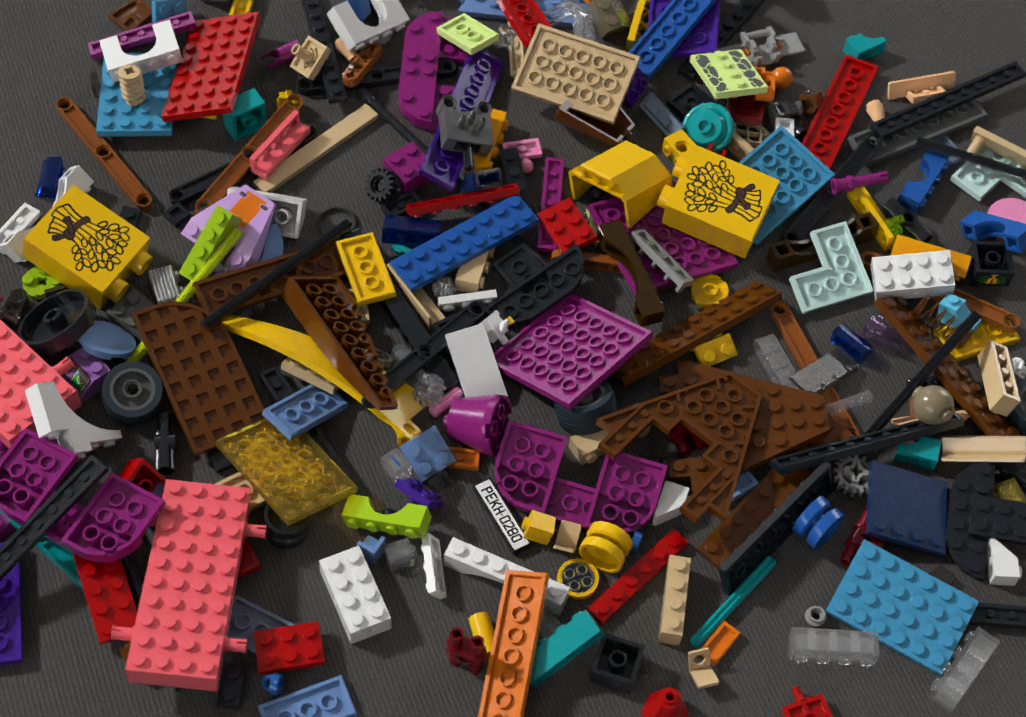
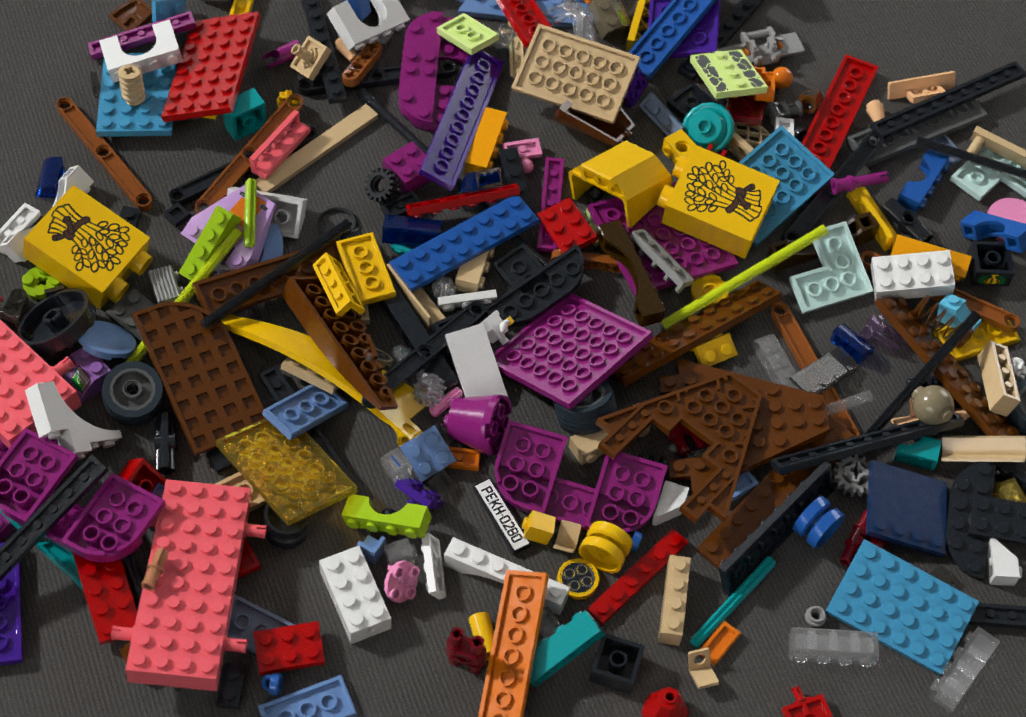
(155, 569): none -> nougat axle
(250, 213): none -> lime axle
(337, 285): none -> yellow fence
(401, 581): none -> bright pink plate
(465, 130): dark grey piece -> none
(745, 276): none -> neon yellow axle
(864, 47): teal arch -> none
(894, 224): clear neon green tile -> none

